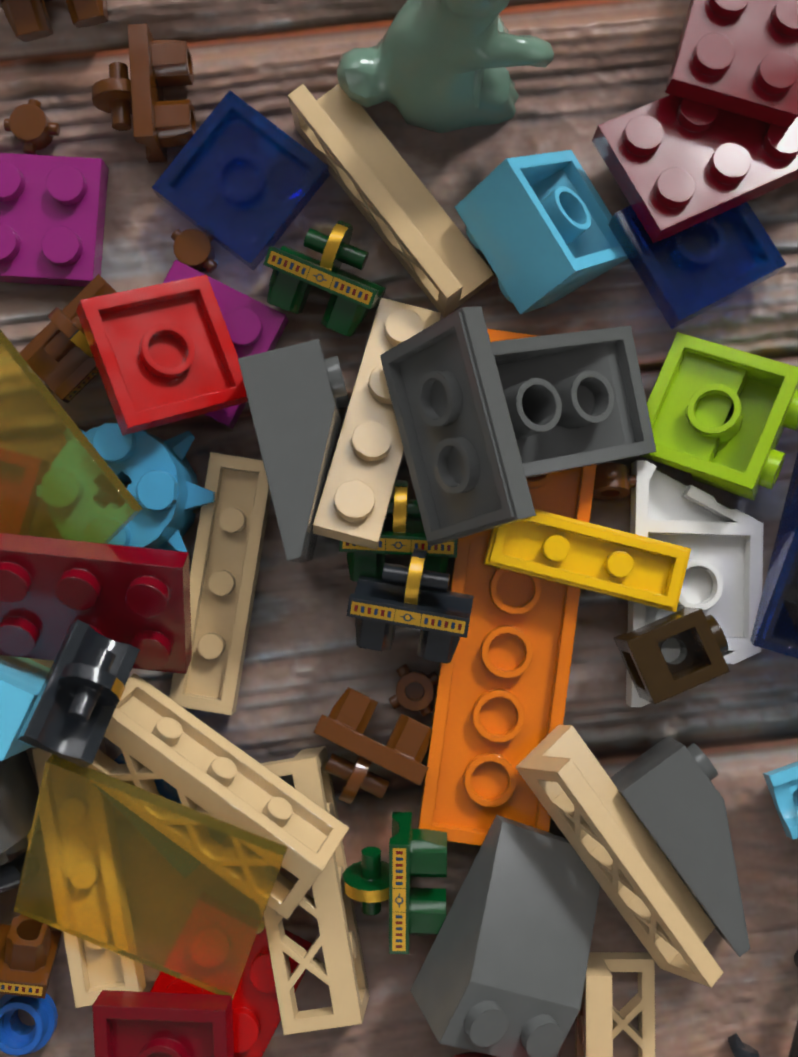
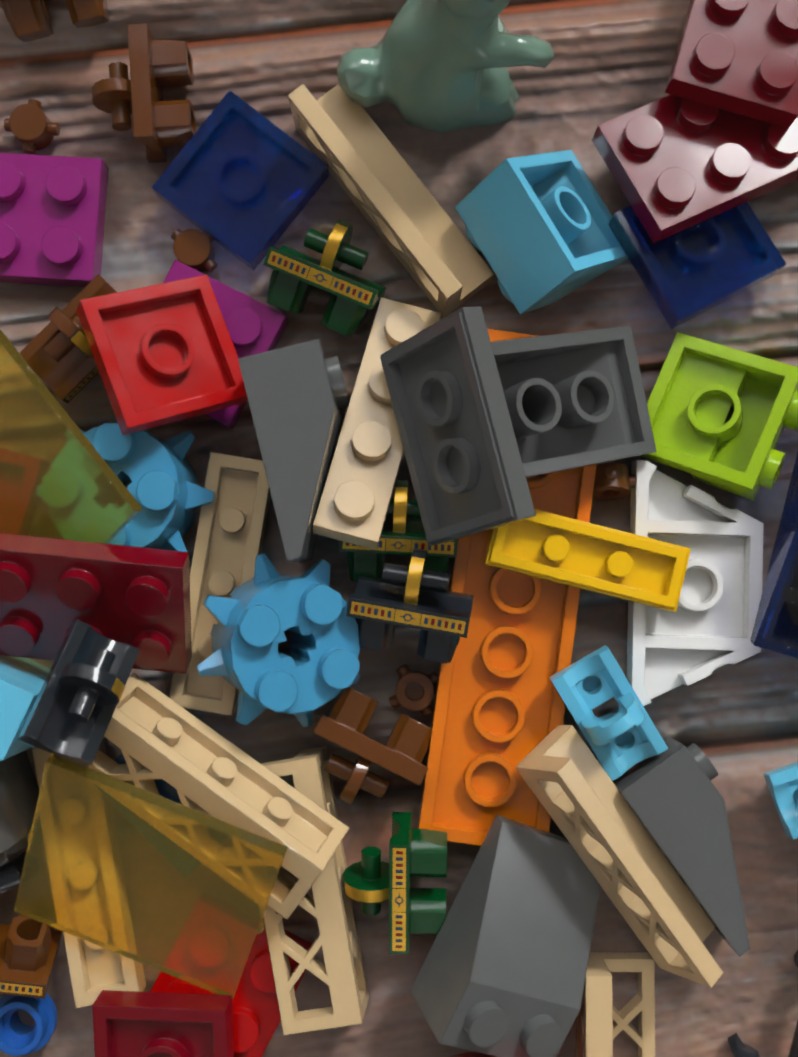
(253, 622): none -> dark azure brick
(622, 734): none -> medium azure hips
(699, 657): dark brown brick -> none

